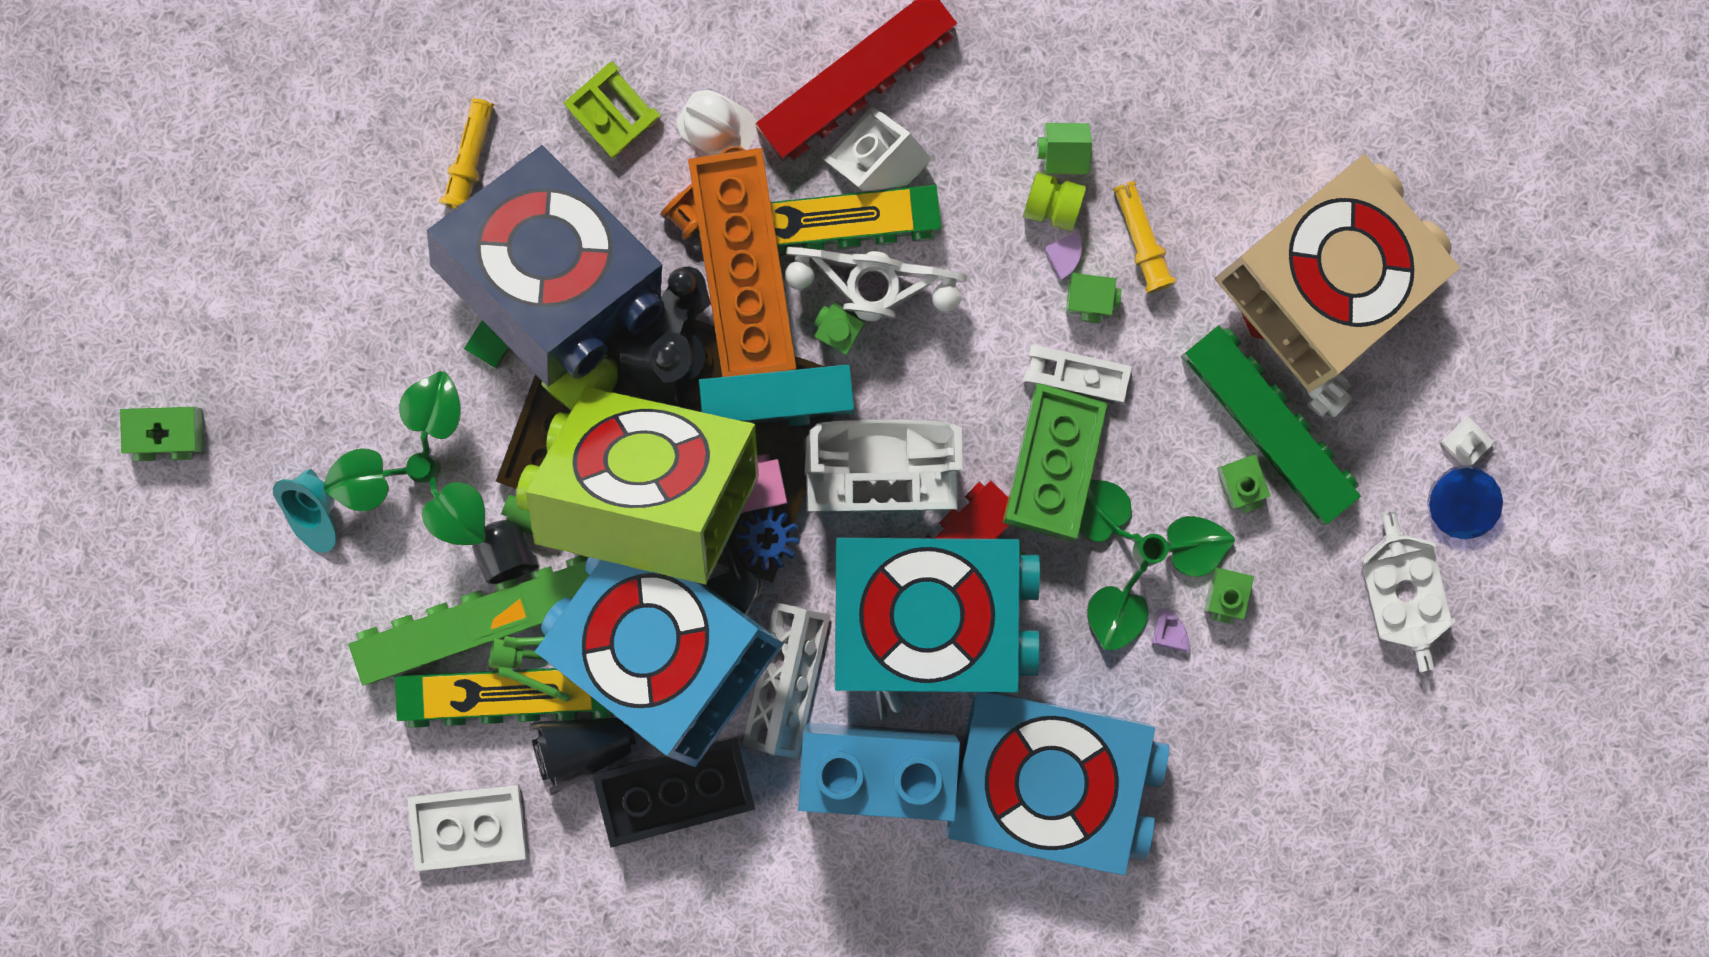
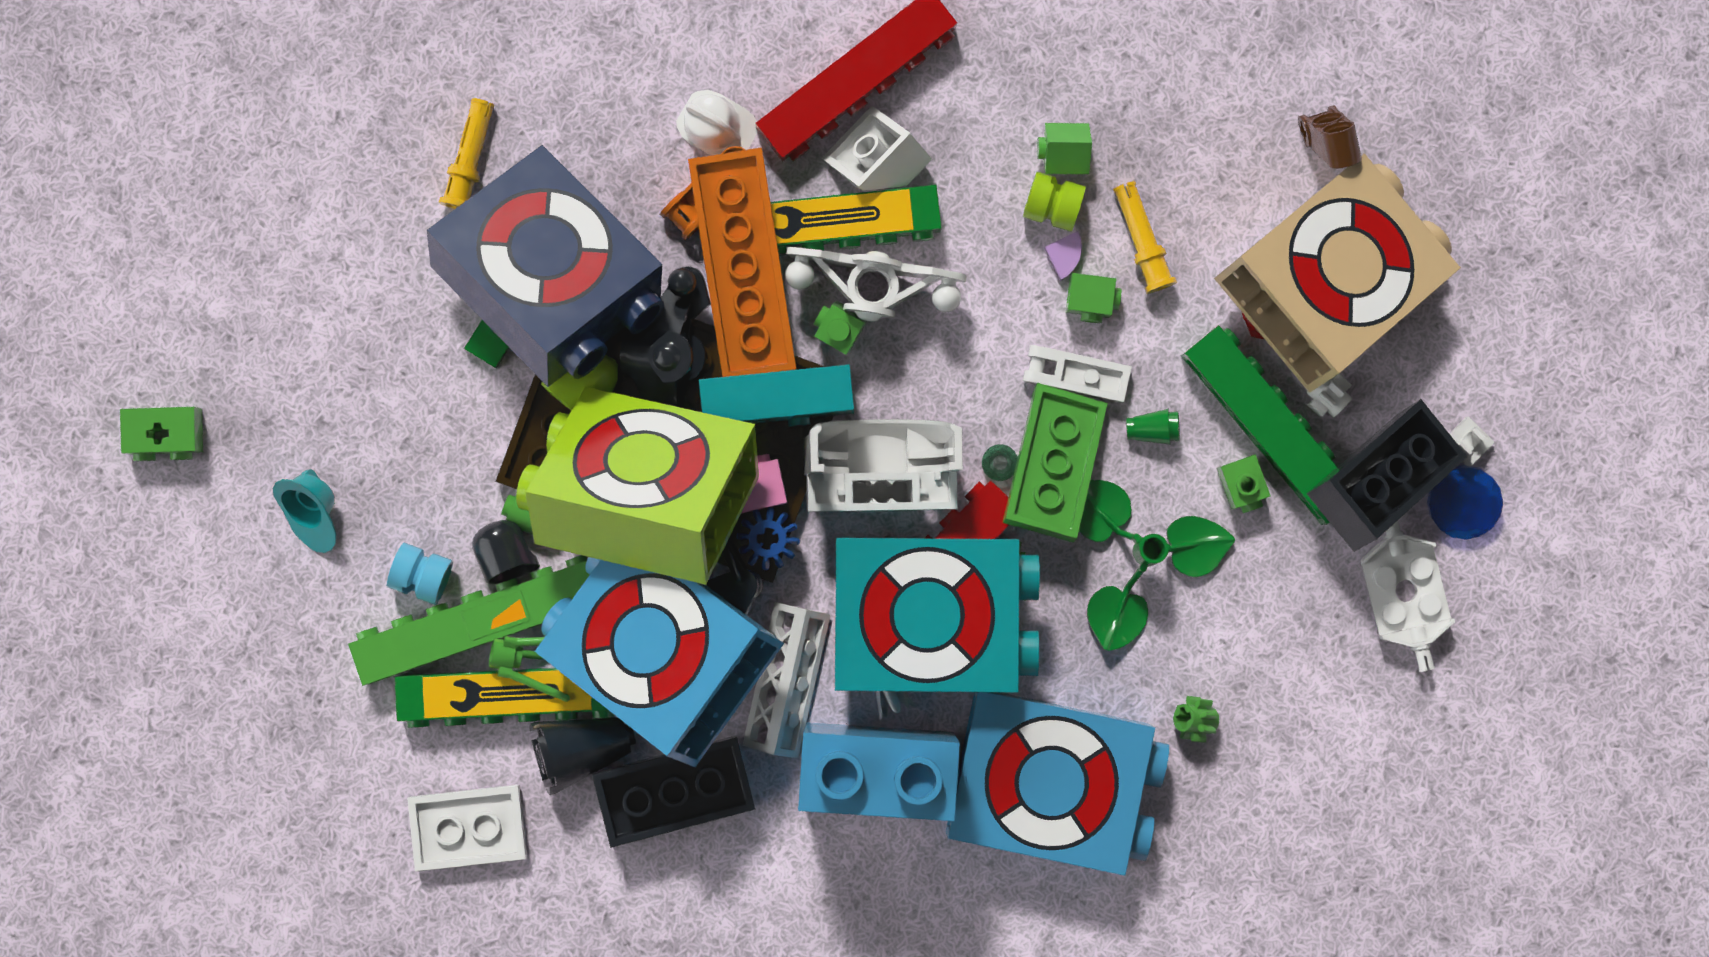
(359, 476): green plant -> none
(419, 573): none -> medium azure wheel
(603, 119): lime plate -> none
(999, 450): none -> clear green plate
(1154, 427): none -> green cone
(1170, 632): lavender tile -> none
(1196, 719): none -> bright green gear
(1228, 595): bright green brick -> none
(1331, 137): none -> reddish brown piece
(1387, 475): none -> black brick

